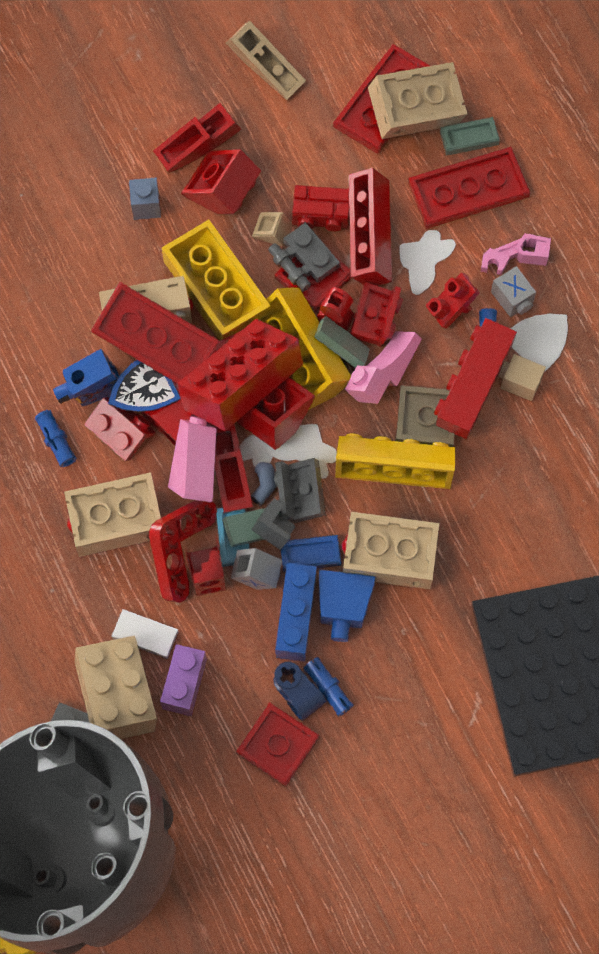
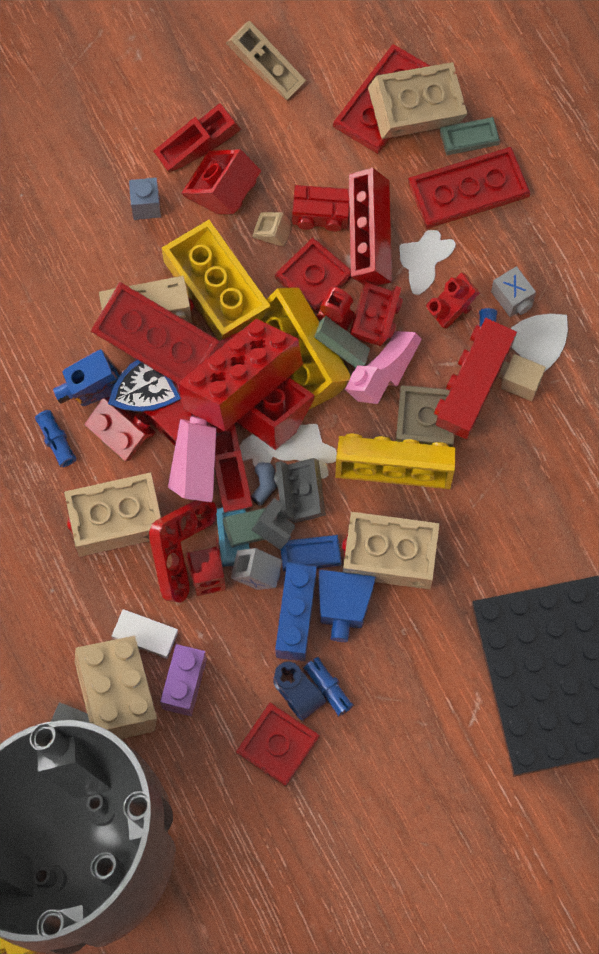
(310, 252): dark grey plate -> none
(502, 255): bright pink piece -> none

